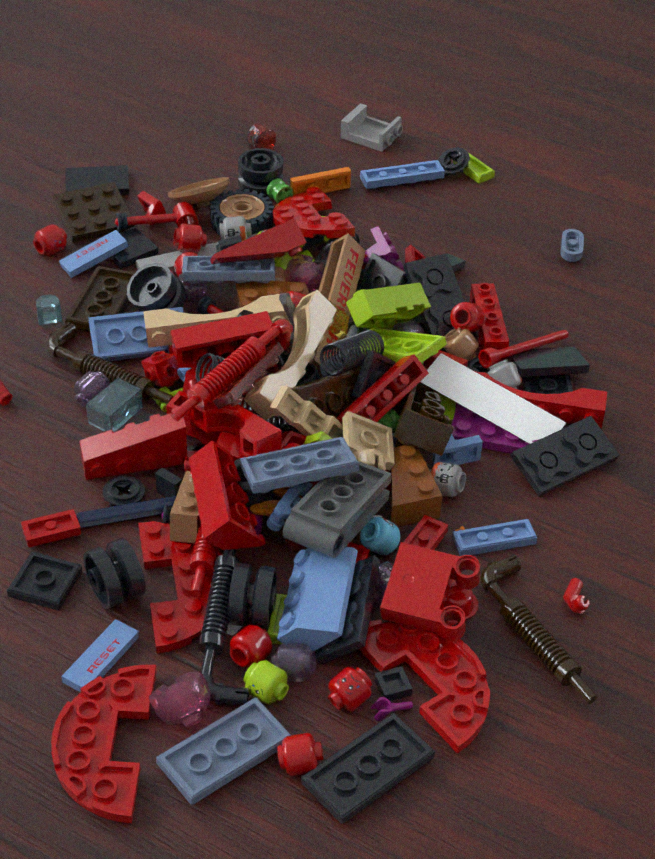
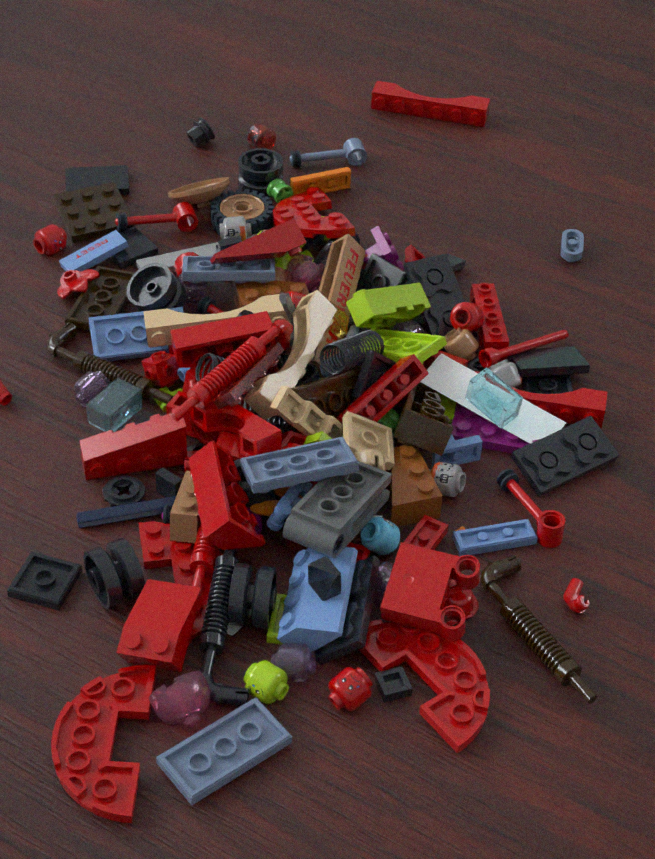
(48, 309): clear light blue brick -> none
(51, 528): red plate -> none
(75, 281): none -> red plate
(101, 655): medium blue tile -> none
(151, 204): red tile -> none
(160, 625): none -> red slope
(189, 238): red head -> none
(200, 132): none -> black piece
(250, 646): red head -> none
(299, 754): red head -> none
(324, 578): none -> black slope
(350, 146): none -> sand blue piece
(367, 768): black piece -> none
(369, 131): light grey panel -> none
(384, 707): magenta hand -> none
(402, 174): medium blue plate -> none
(456, 154): black gear -> none
(464, 110): none -> red arch
(478, 170): lime tile -> none
(494, 397): none -> clear light blue panel
(549, 522): none -> red piece

